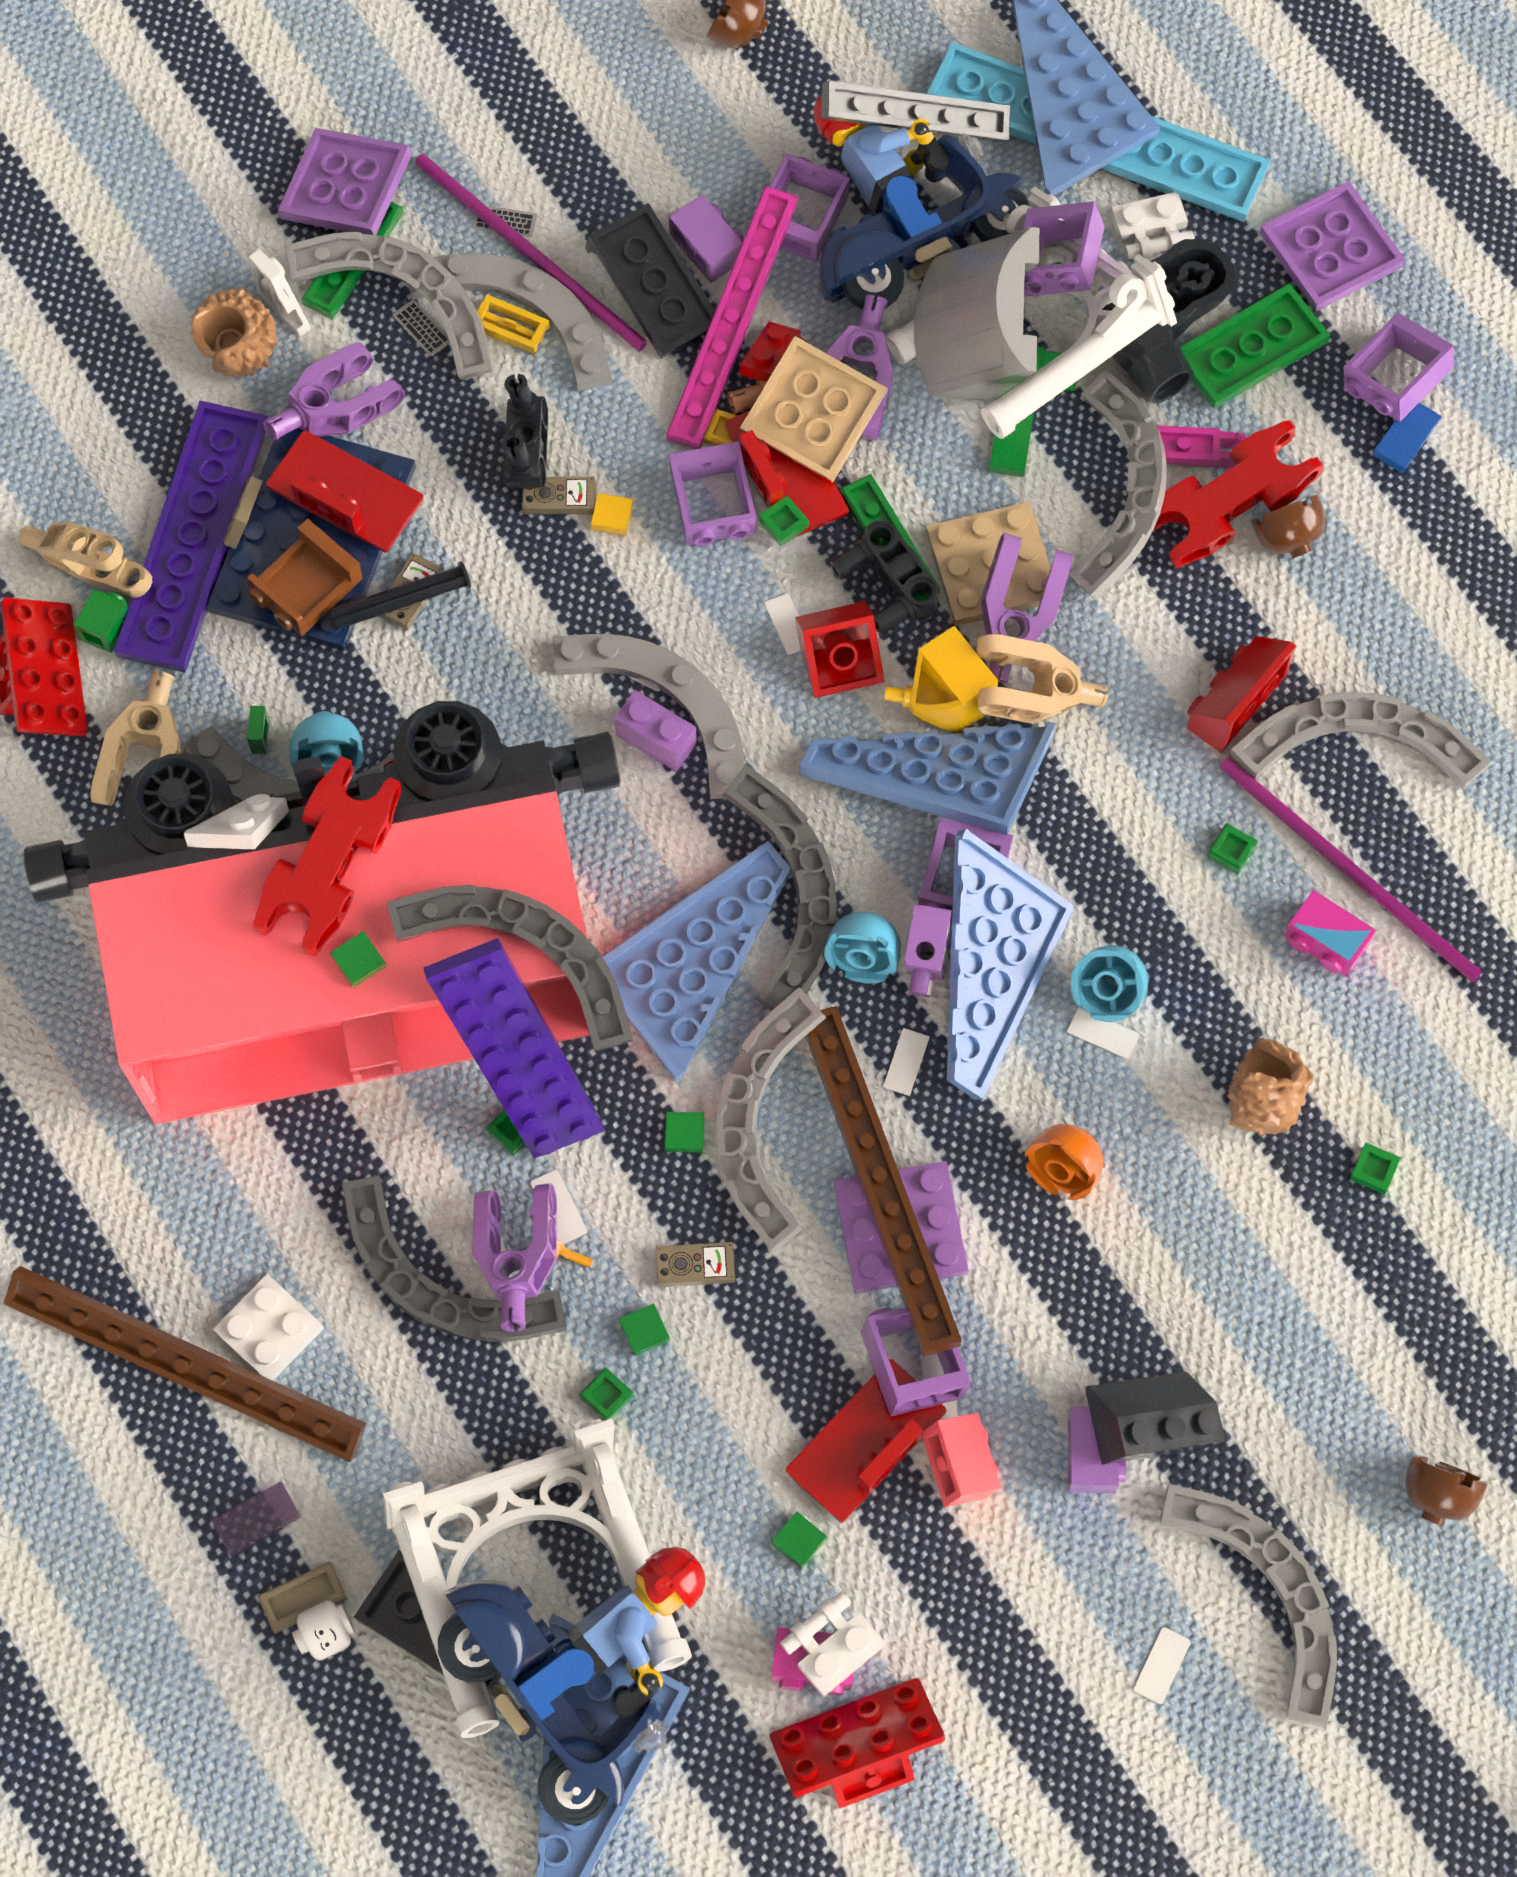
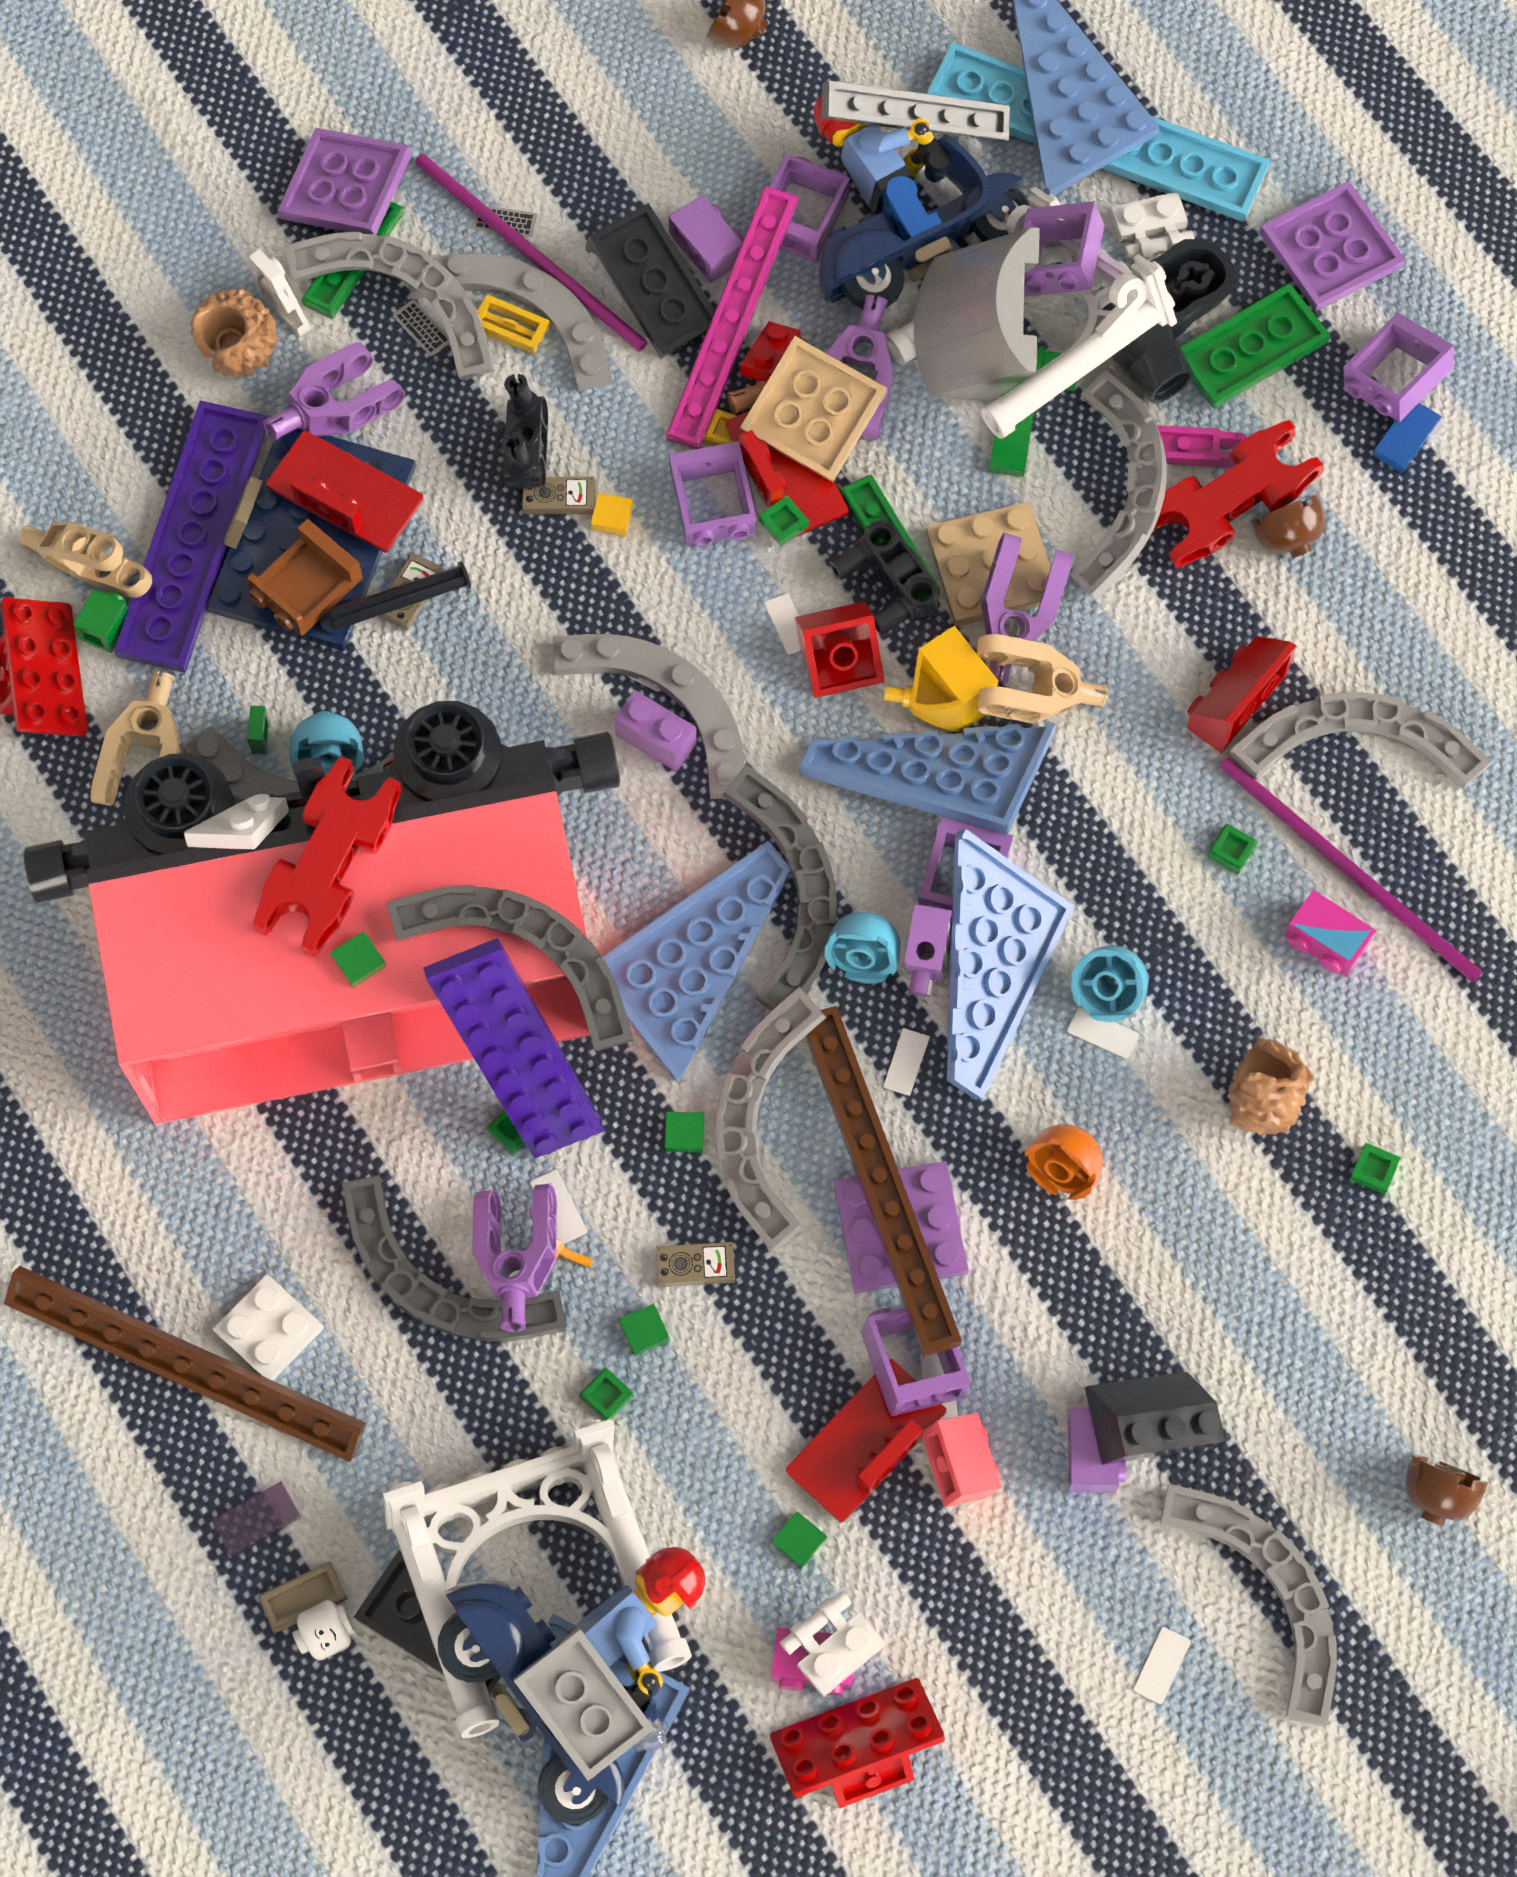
(583, 1704): none -> light grey plate

